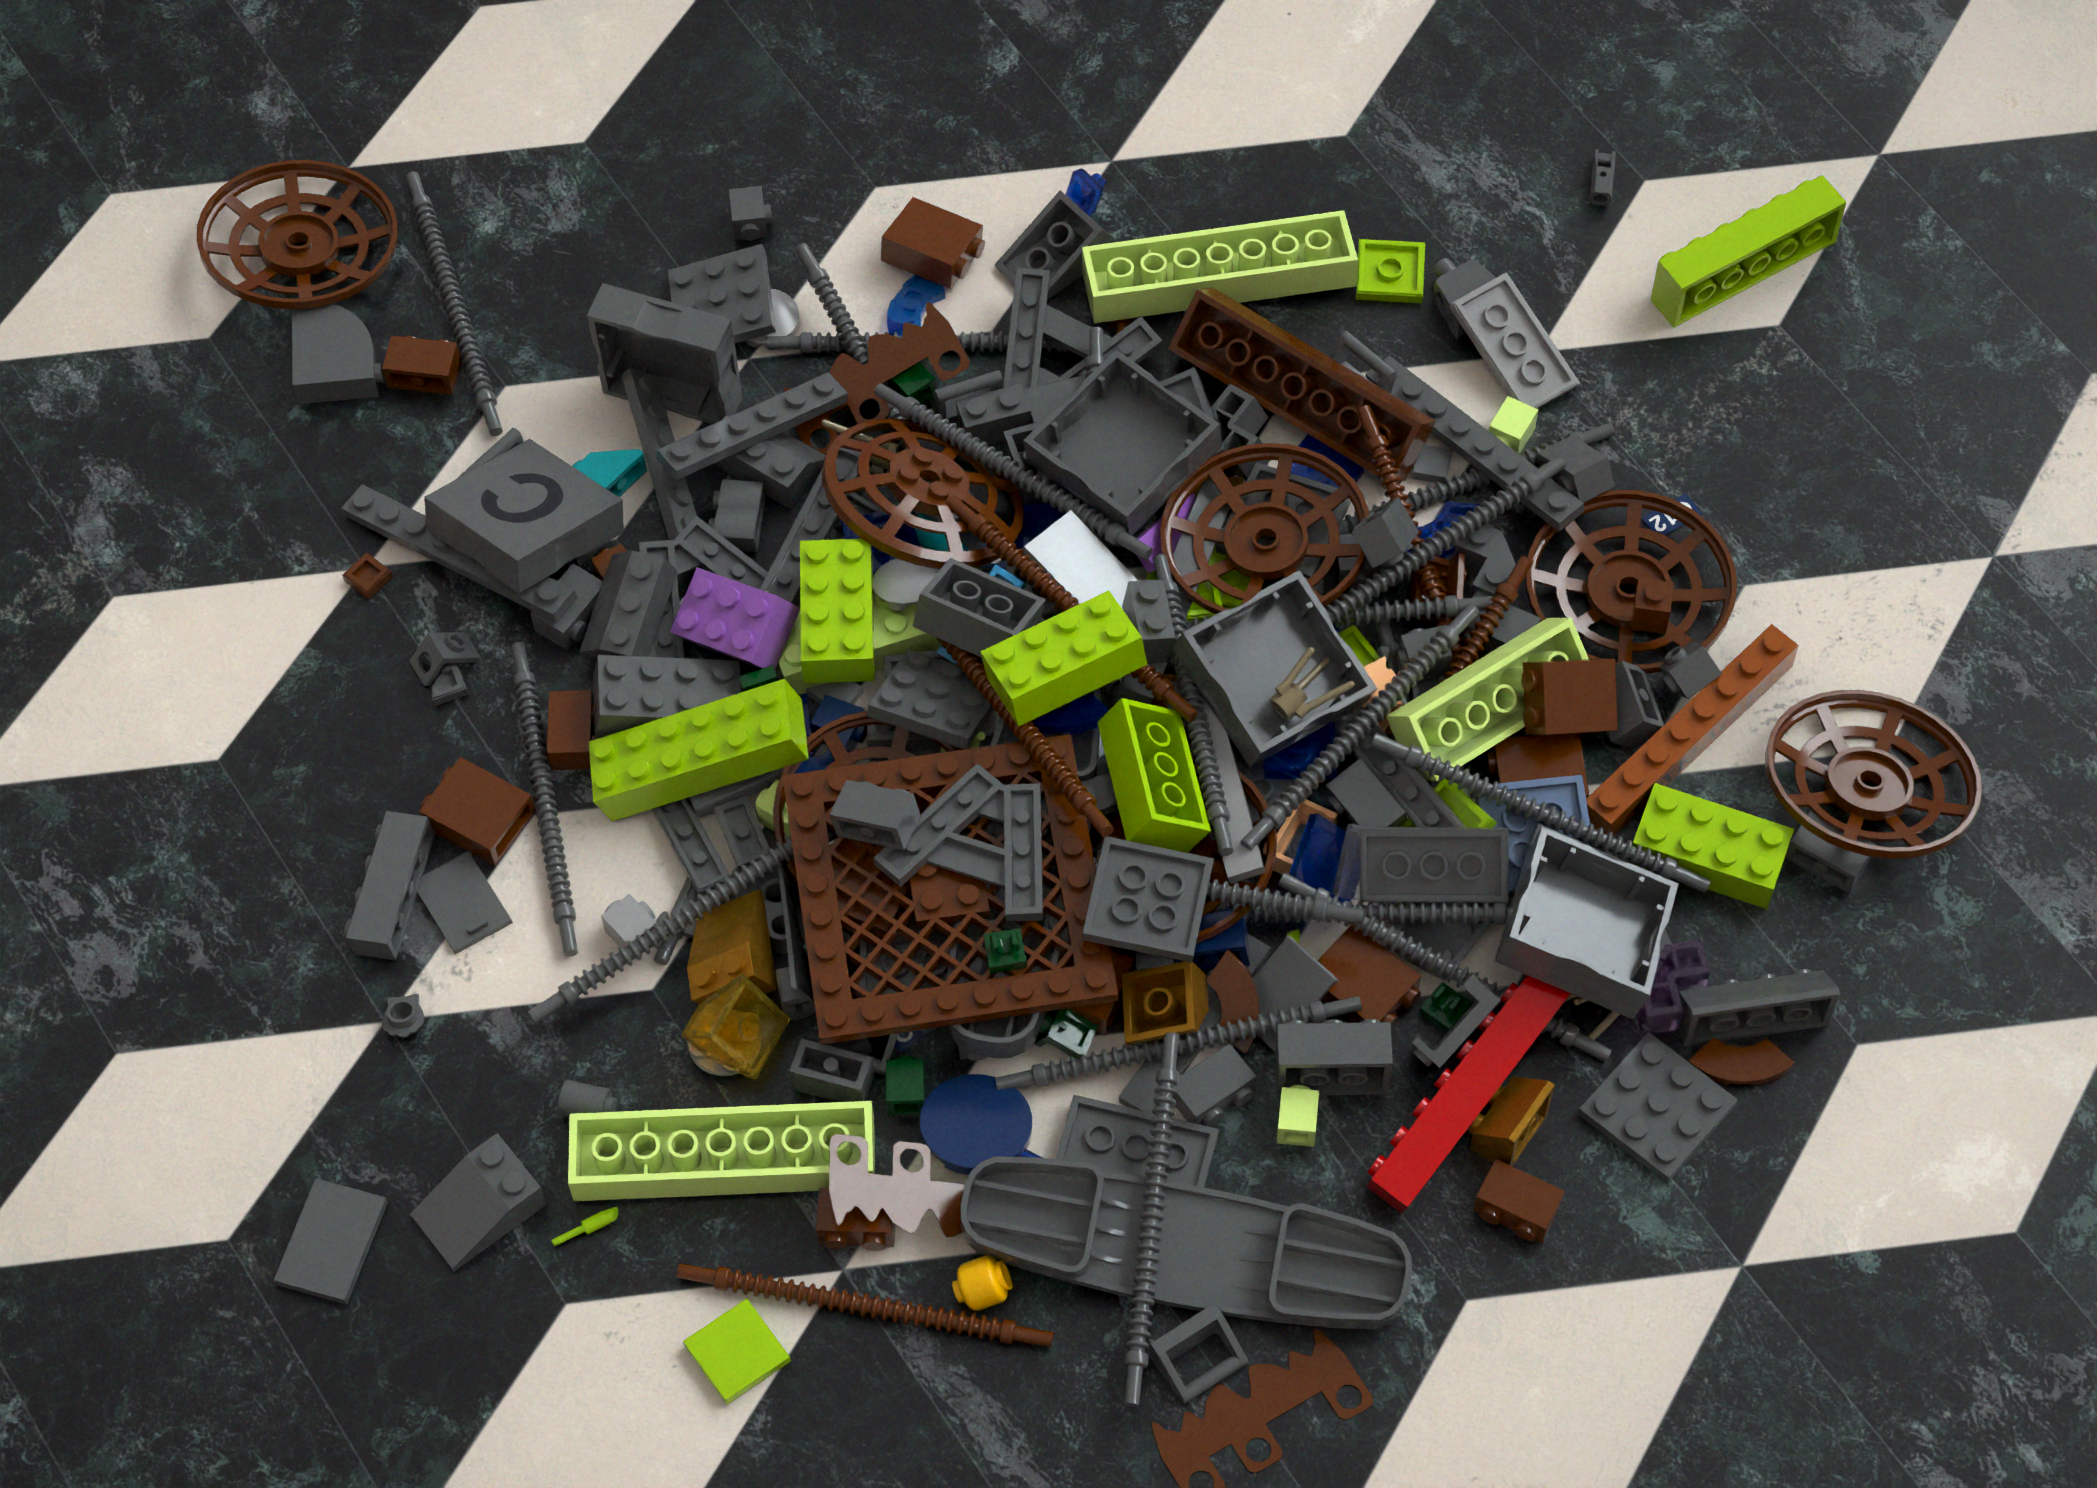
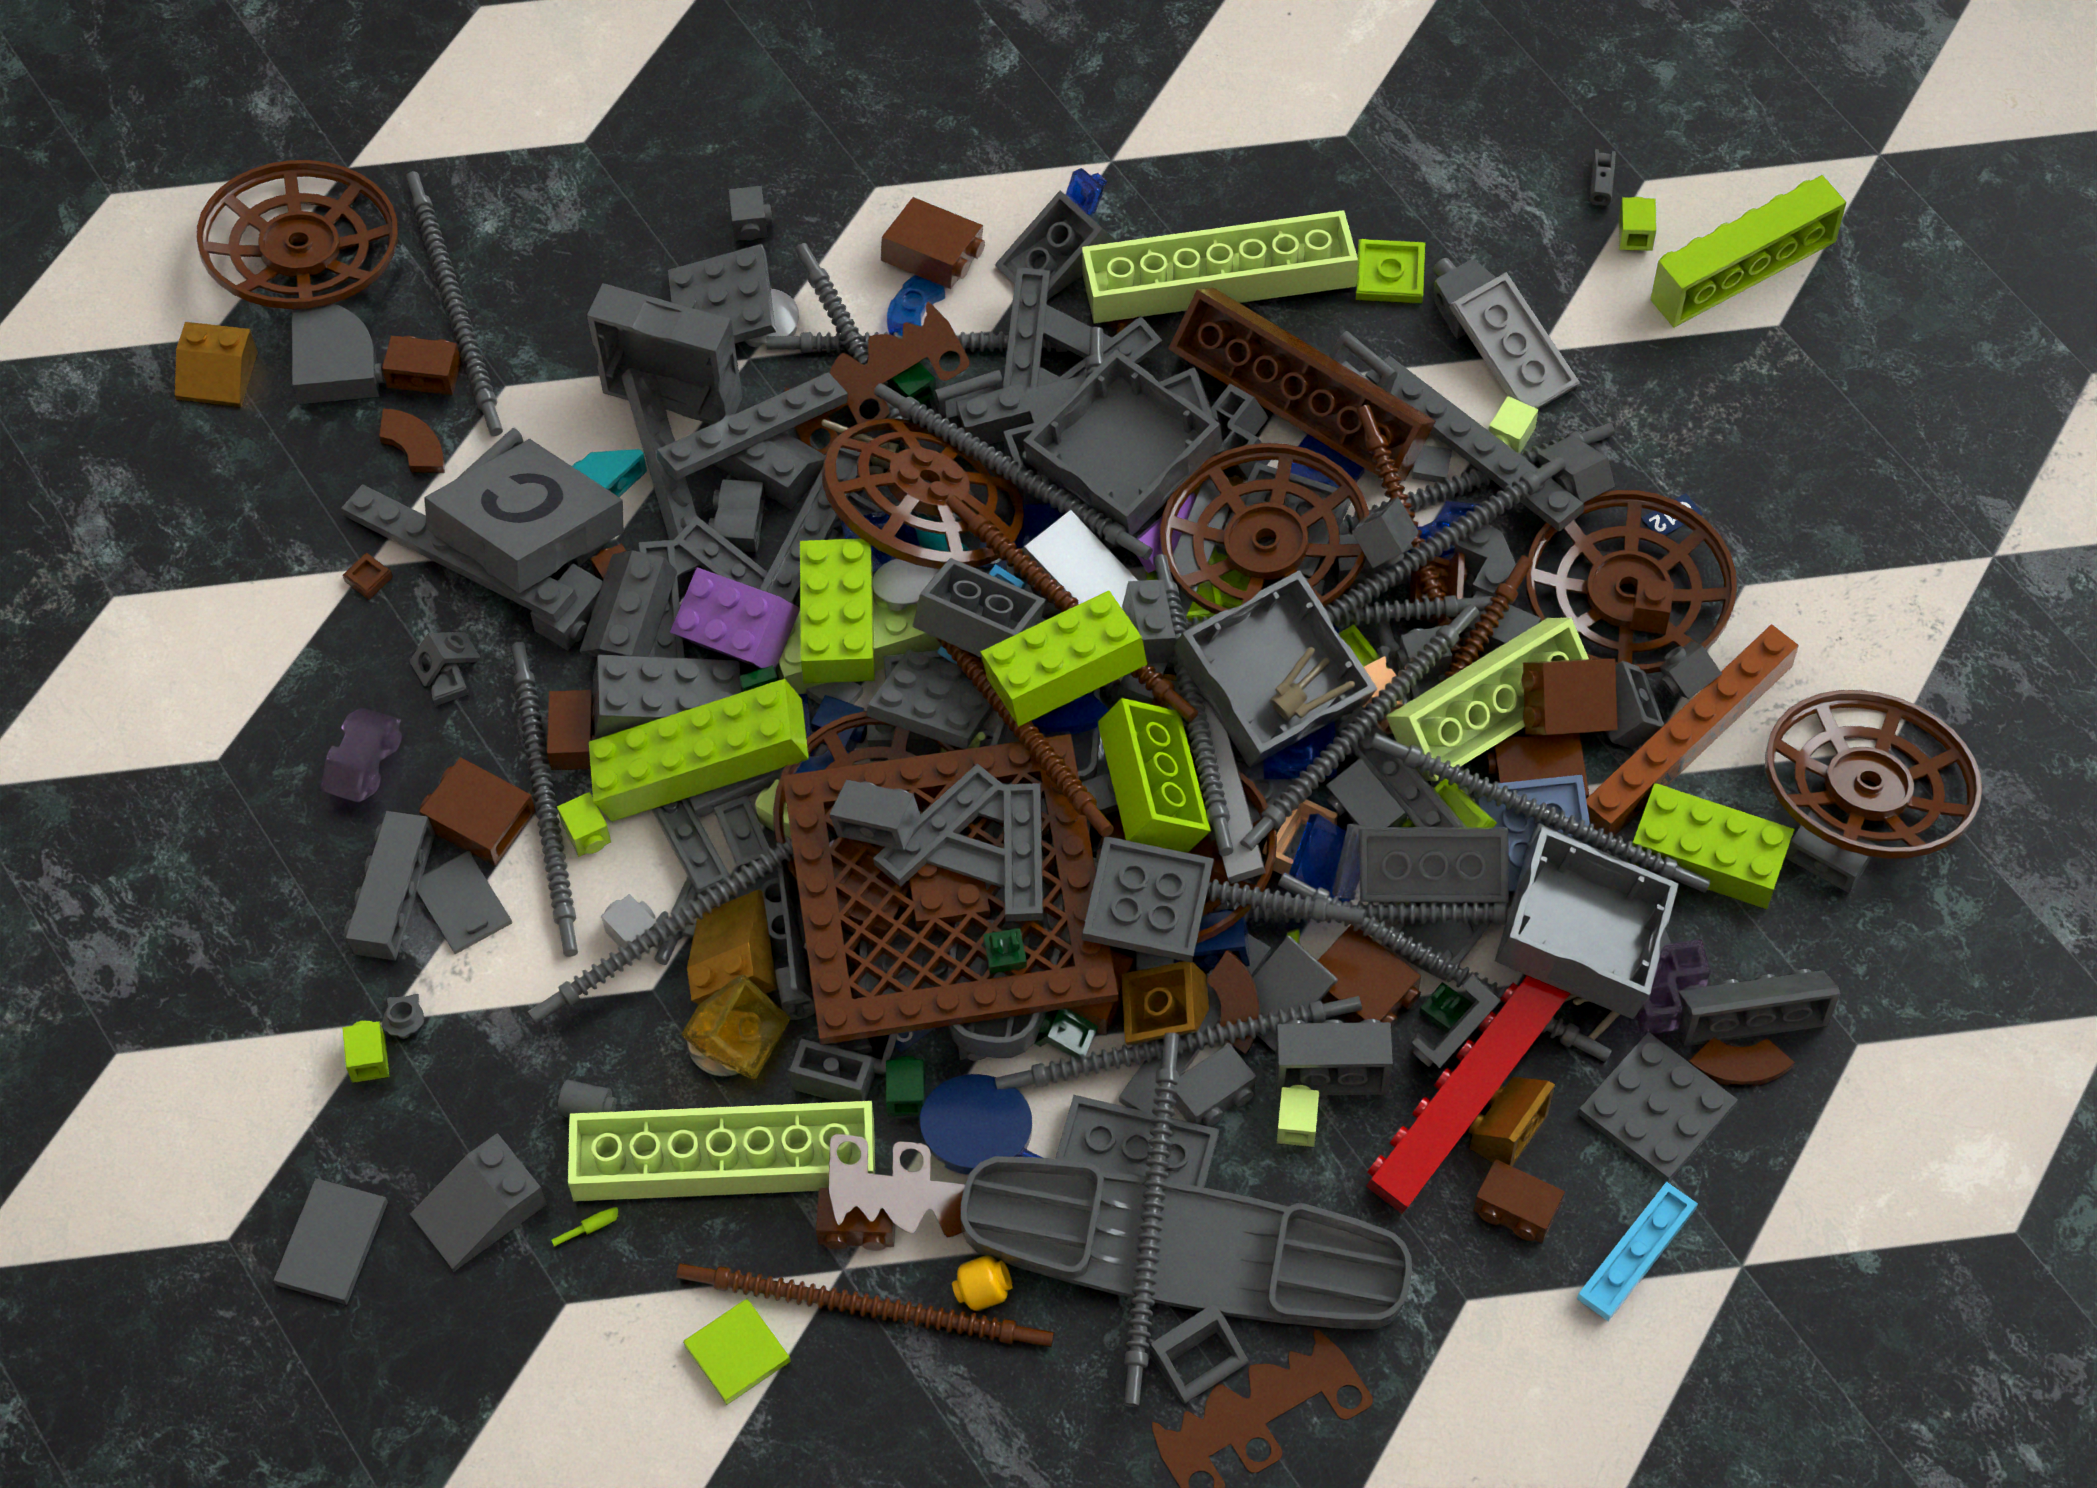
(214, 363): none -> pearl gold slope
(354, 766): none -> clear purple brick
(365, 1051): none -> lime brick
(414, 439): none -> reddish brown tile
(584, 824): none -> lime brick
(1637, 223): none -> lime brick
(1637, 1251): none -> medium azure plate

